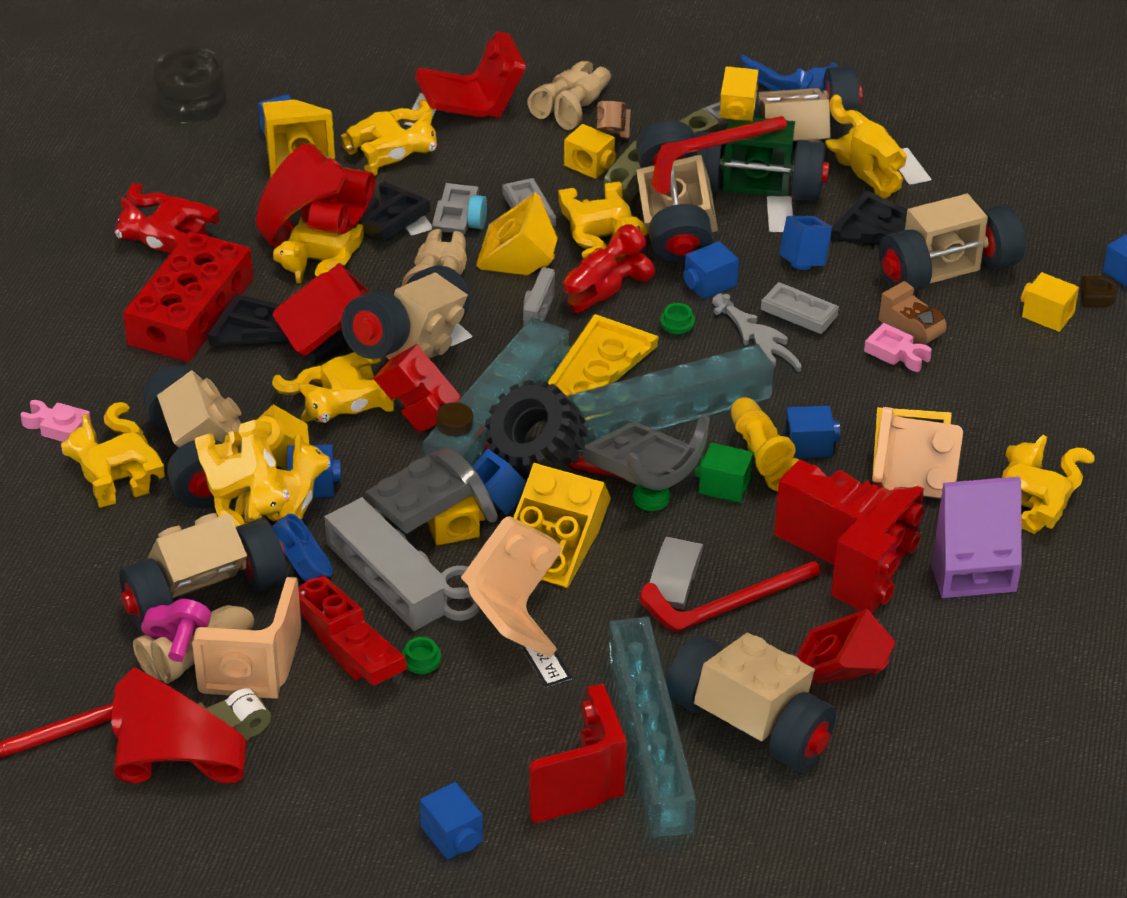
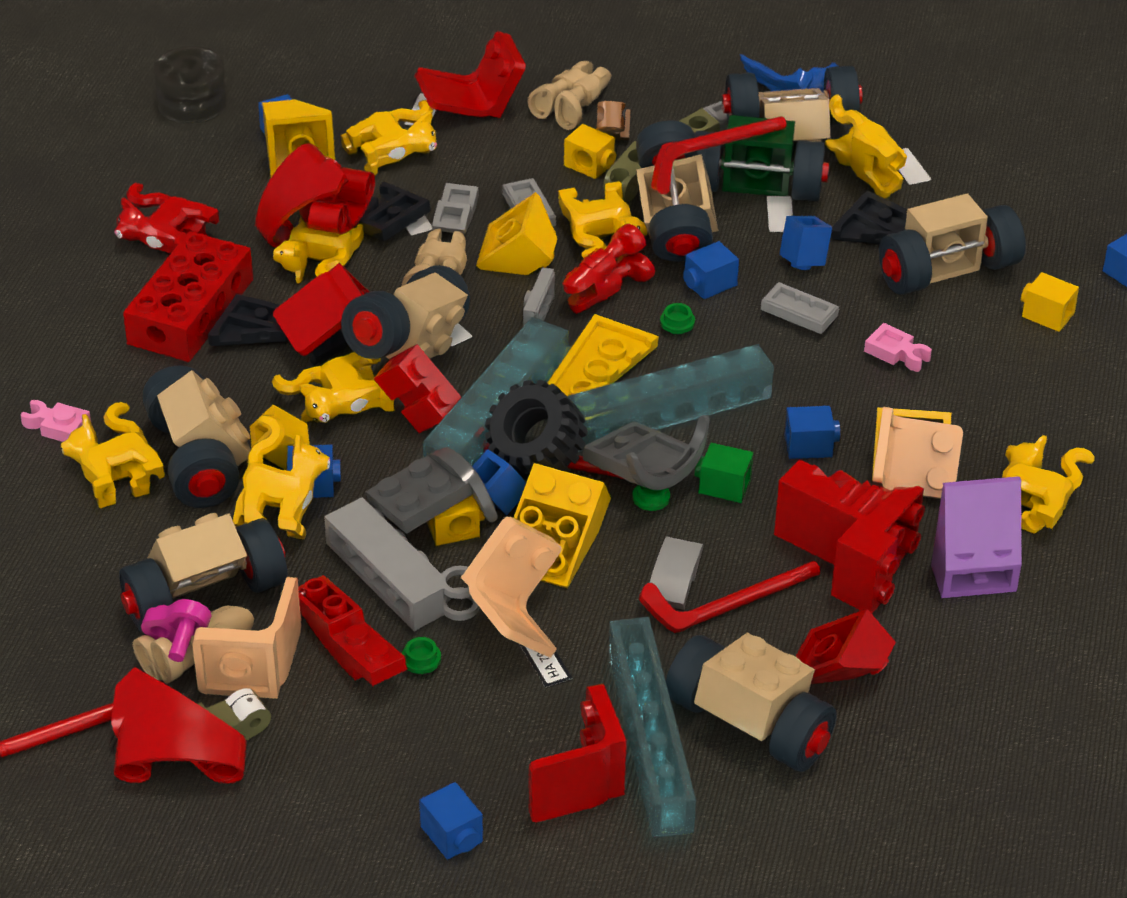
(236, 473): yellow animal -> none
(302, 548): blue piece -> none
(455, 419): dark brown tile -> none
(477, 212): medium azure tile -> none
(739, 93): yellow brick -> none
(762, 334): light grey piece -> none
(771, 451): yellow piece -> none
(910, 314): medium nougat leg -> none
(1098, 291): dark brown tile -> none

